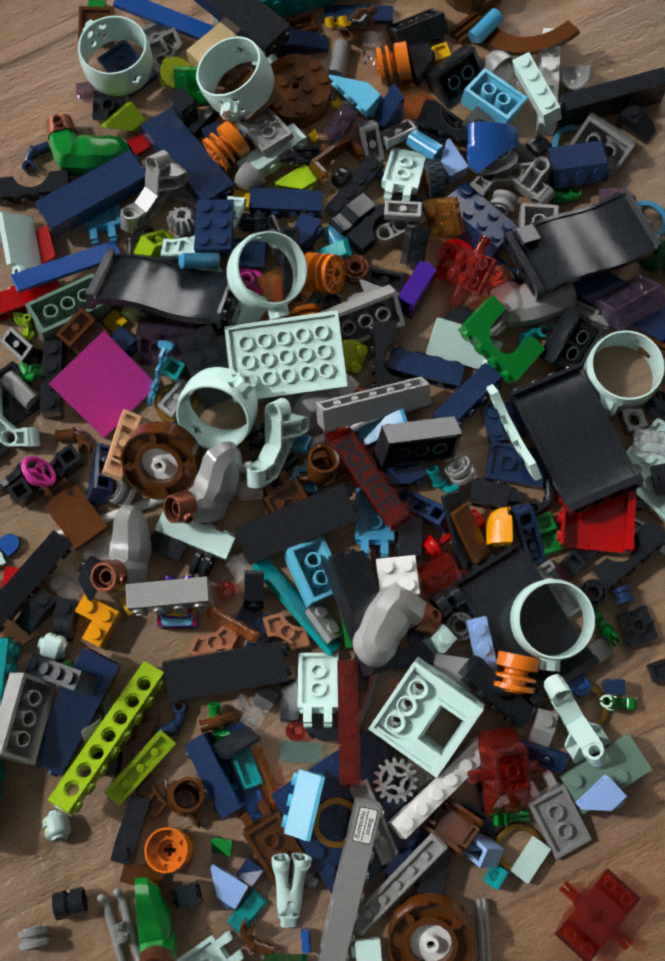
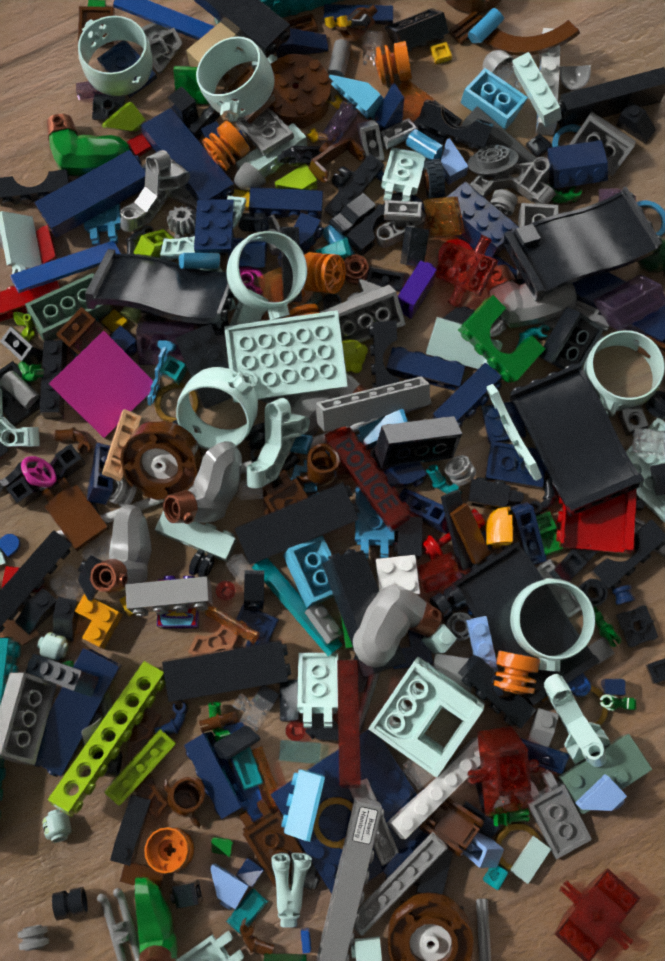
(34, 152): dark blue piece -> none
(166, 70): neon yellow piece -> none
(167, 546): black slope -> none
(169, 402): light grey plate -> none
(277, 626): nougat tile -> none
(385, 785): light grey gear -> none
(420, 61): black slope -> none
(453, 75): black slope -> none
(489, 142): blue panel -> none

